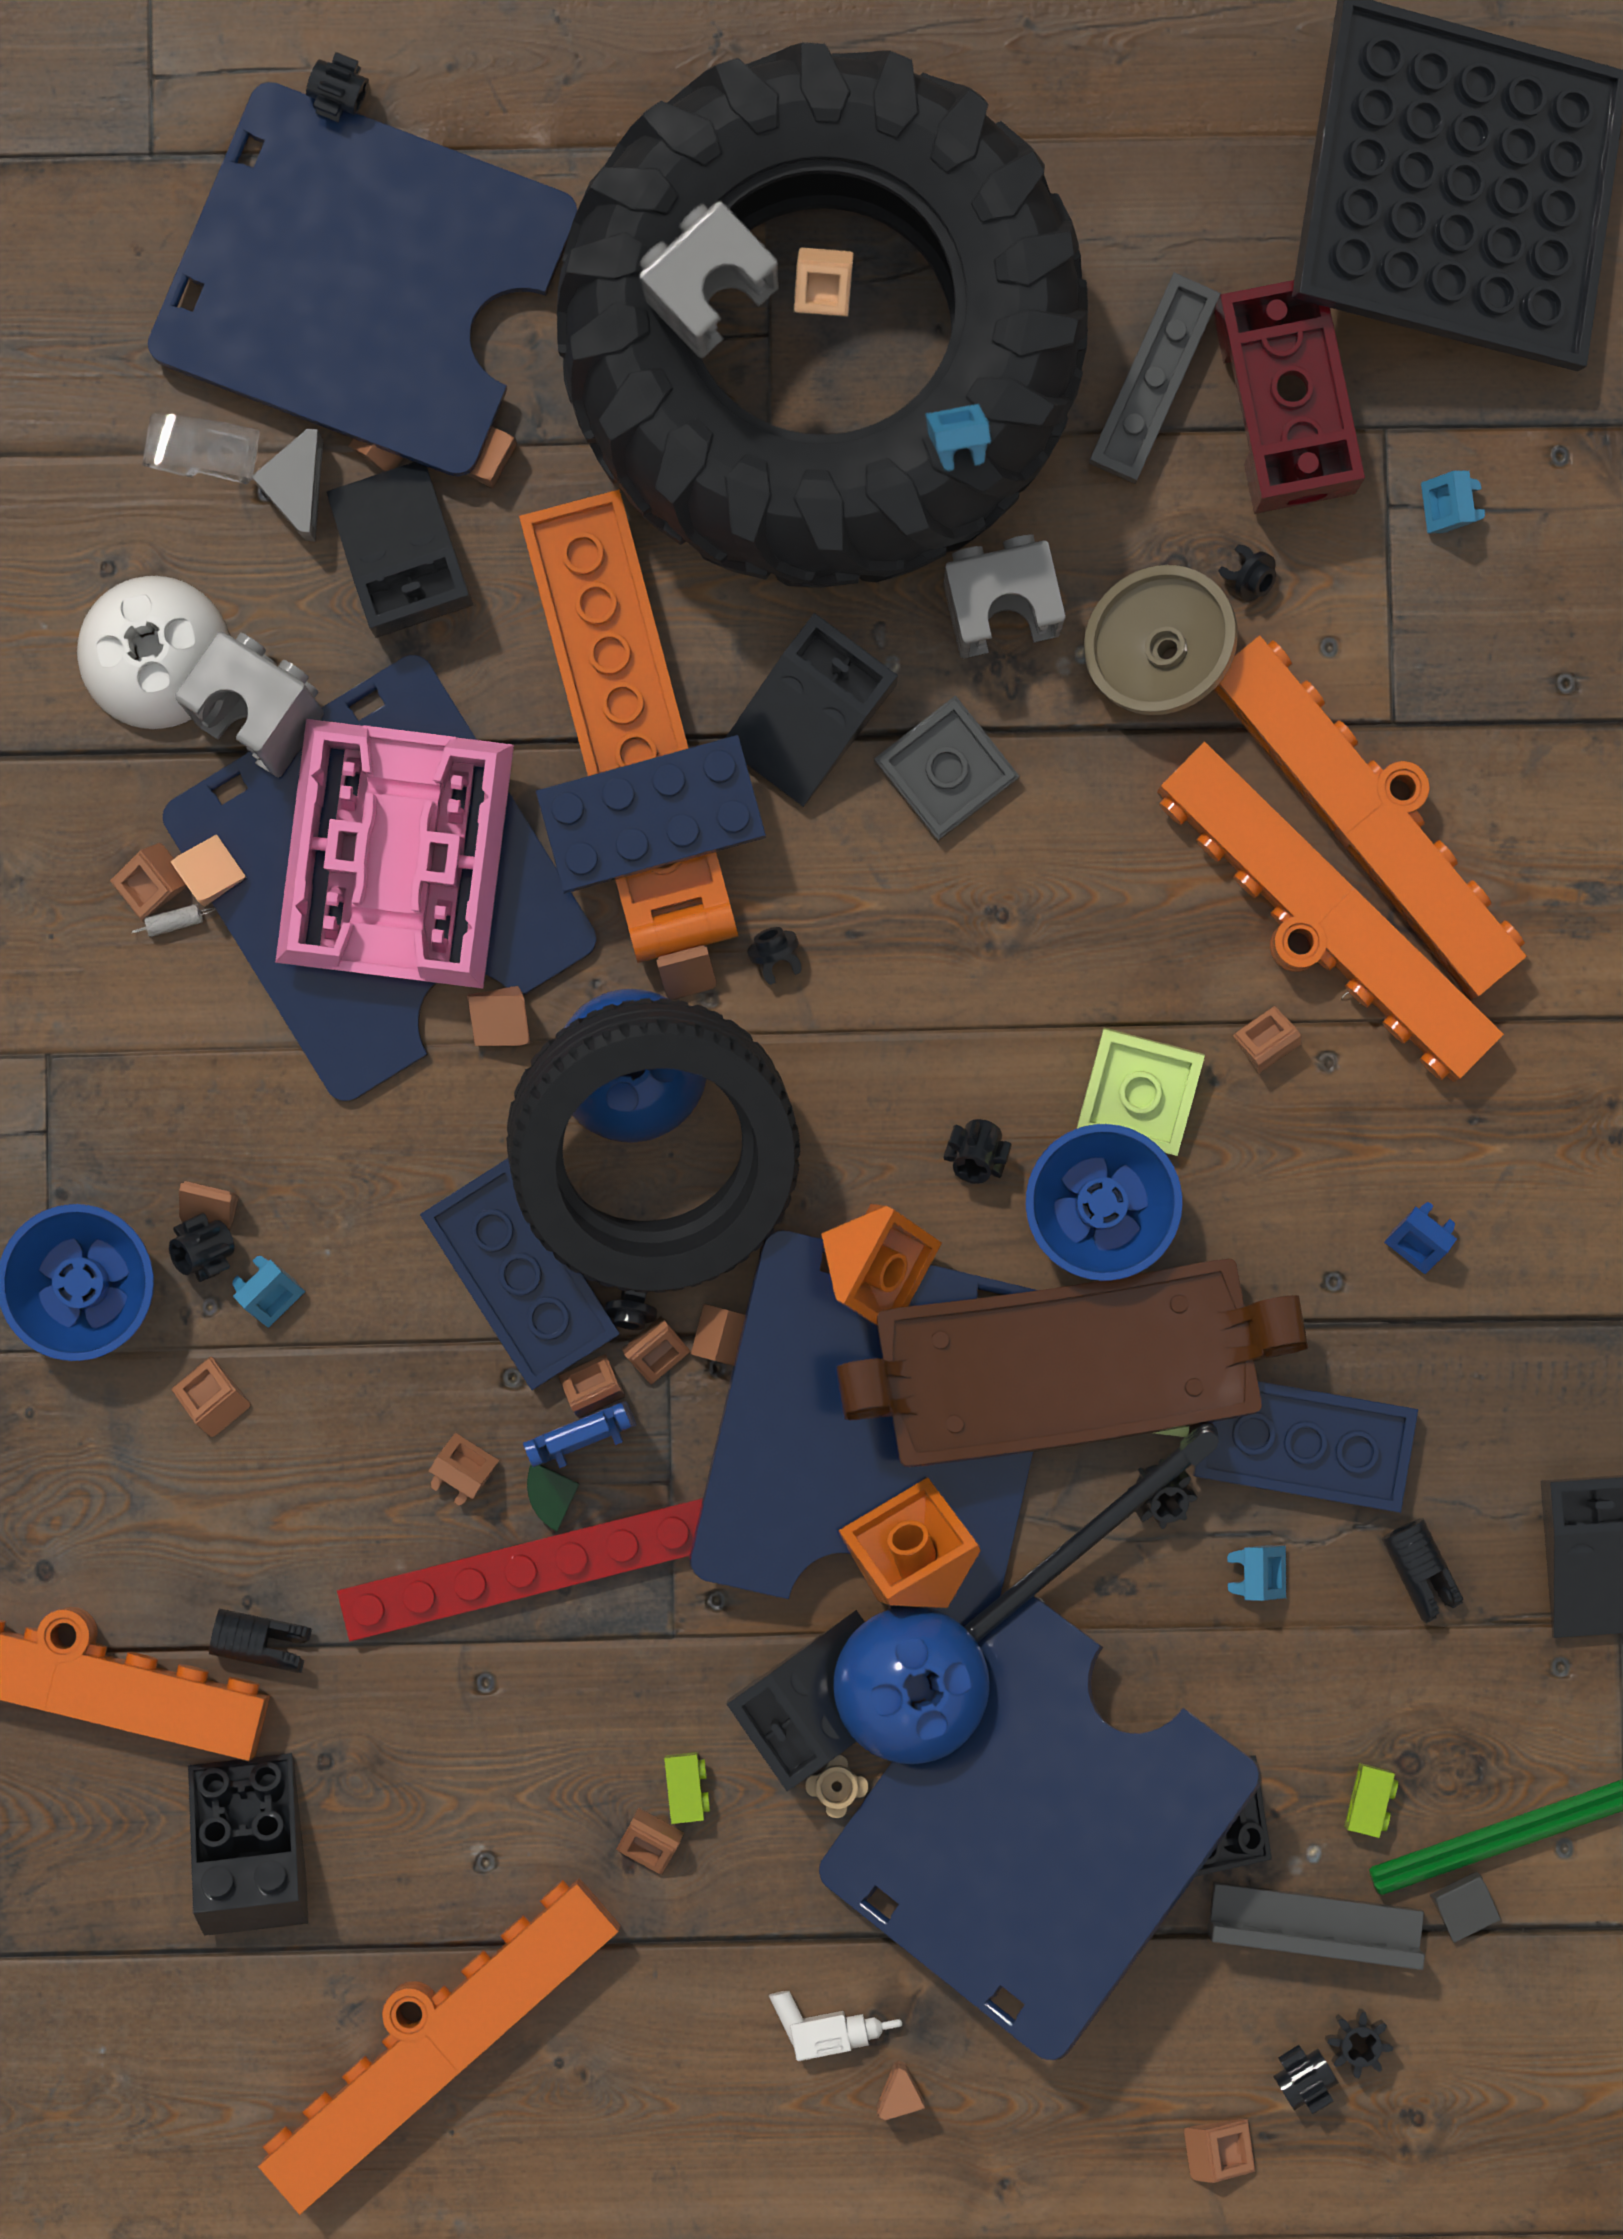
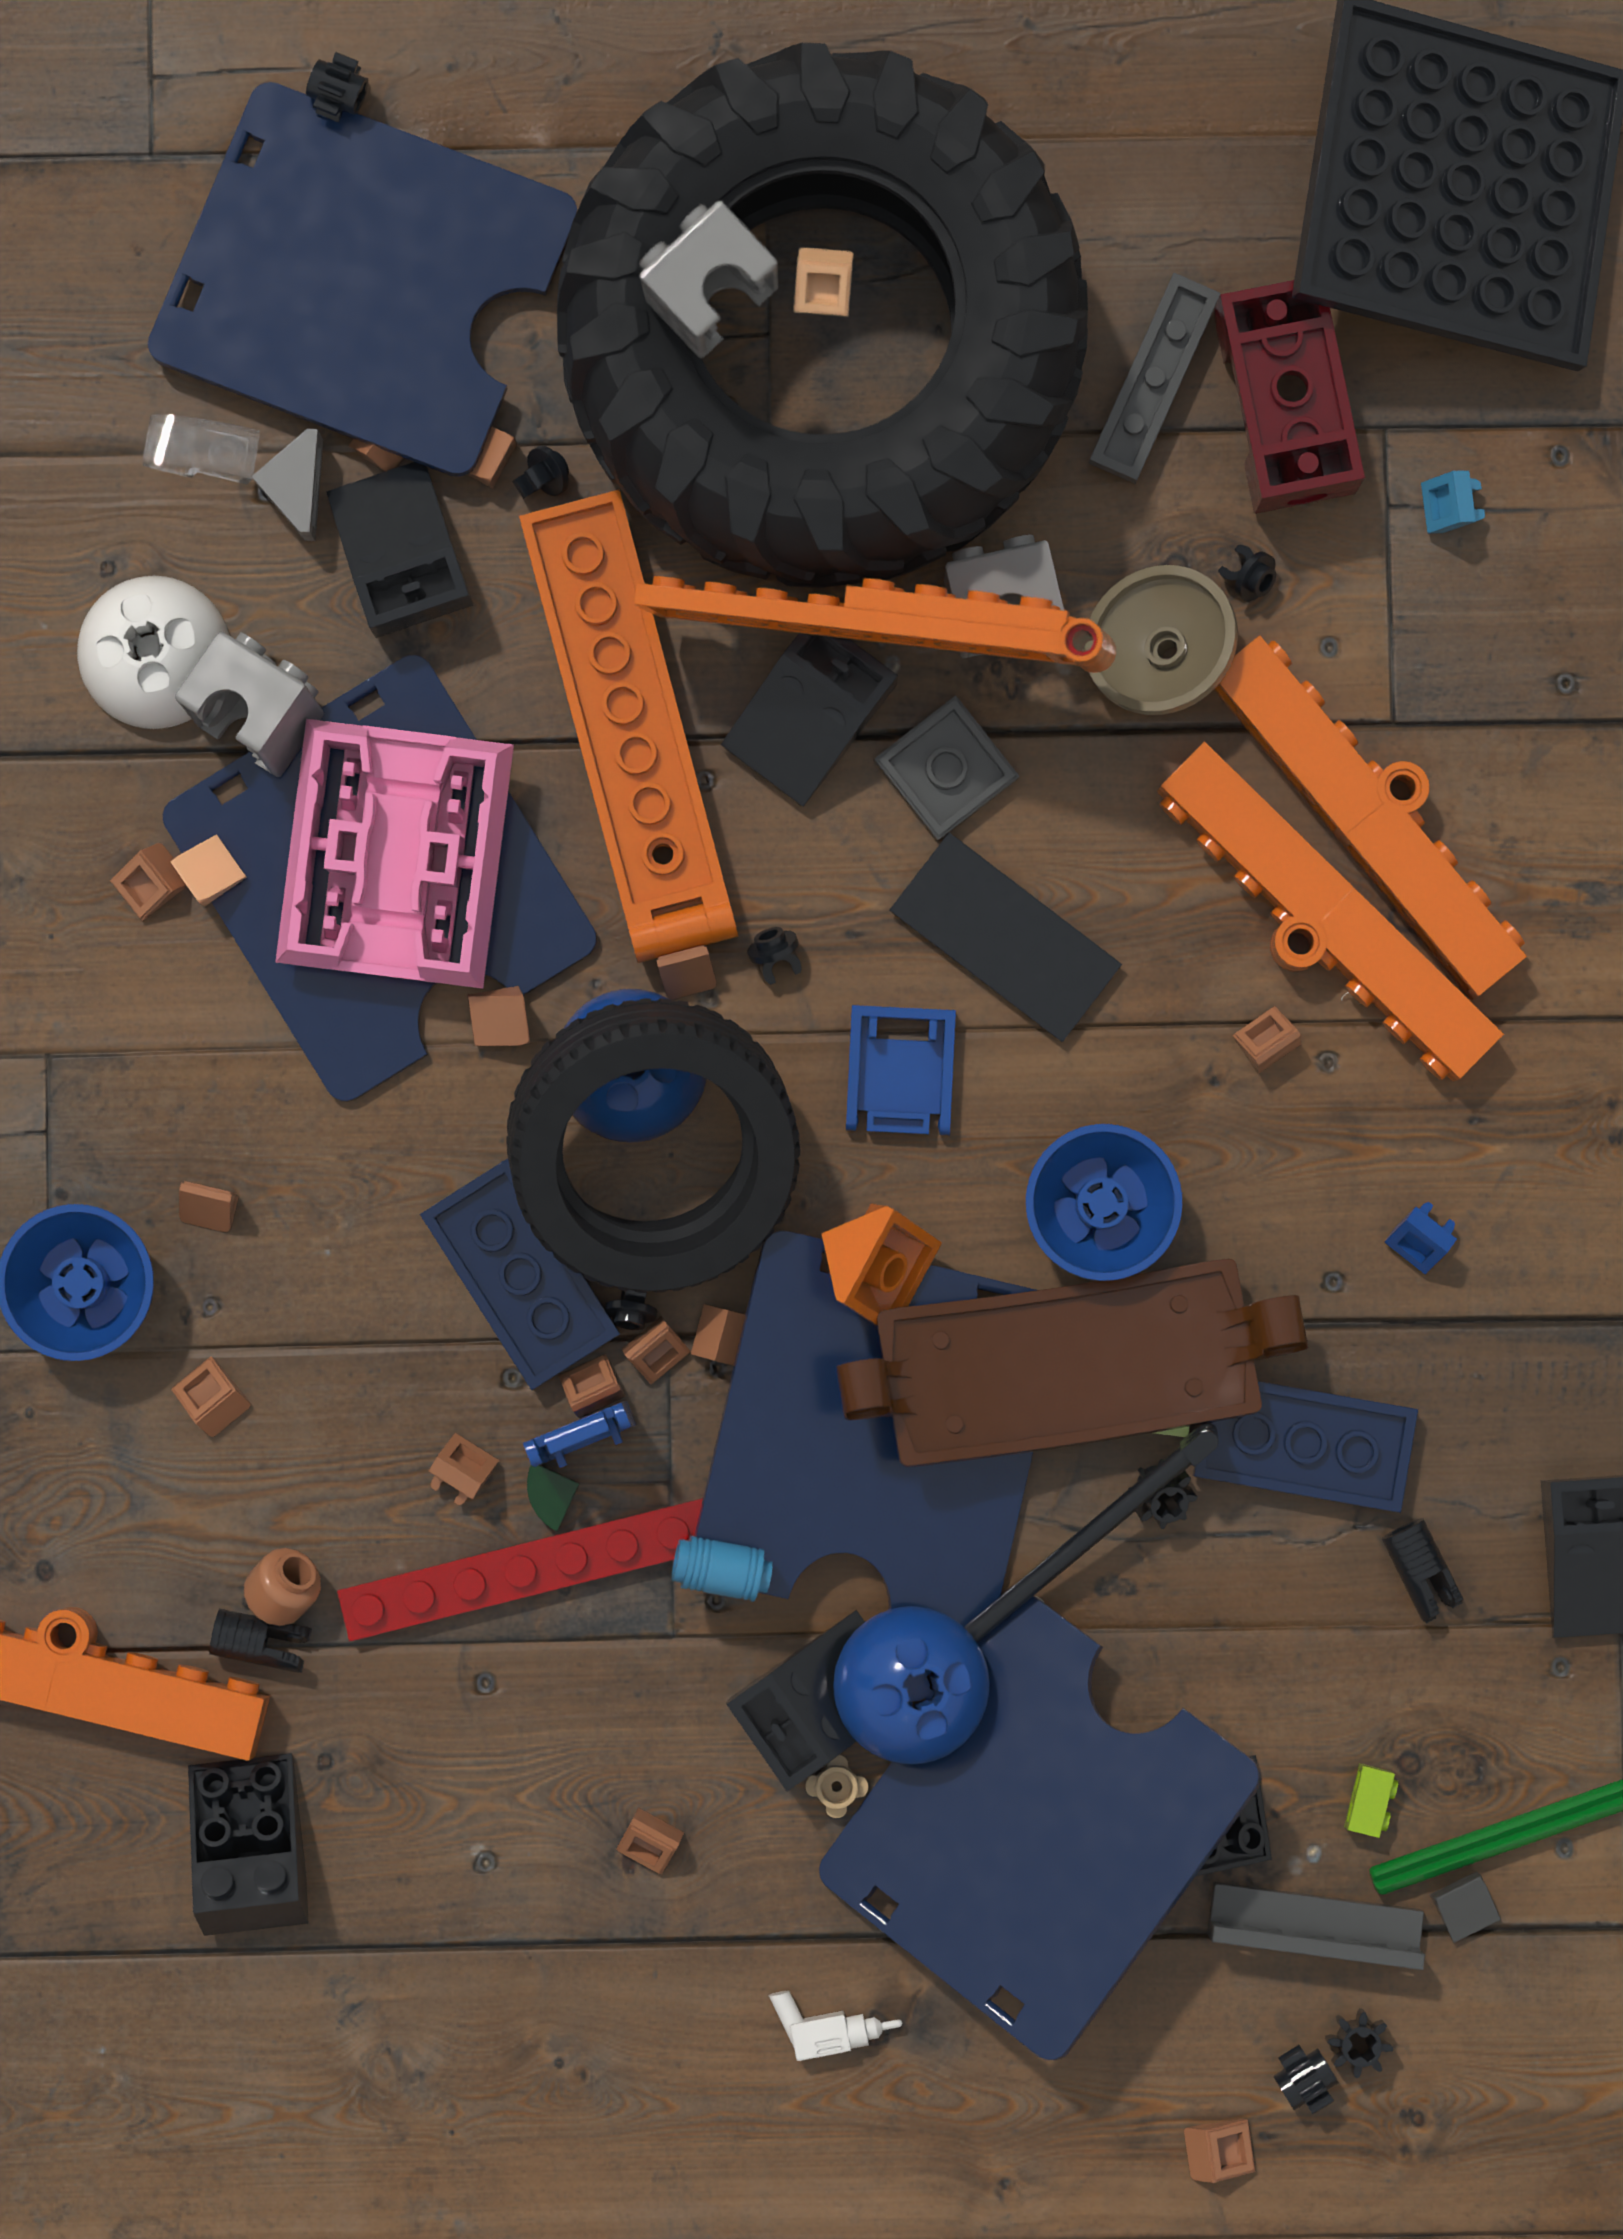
(173, 920): white piece -> none
(201, 1247): black gear -> none
(267, 1292): dark azure tile -> none
(282, 1586): none -> nougat head
(435, 2049): orange hinge -> none
(545, 471): none -> black plate
(651, 814): dark blue plate -> none
(685, 1788): lime piece -> none
(721, 1568): none -> dark azure head
(892, 616): none -> orange hinge
(899, 2094): nougat slope -> none
(900, 1078): none -> blue container
(912, 1548): orange slope -> none
(957, 430): dark azure tile -> none
(977, 1151): black gear -> none
(1005, 937): none -> black piece
(1142, 1087): yellowish green plate -> none
(1262, 1572): dark azure tile -> none

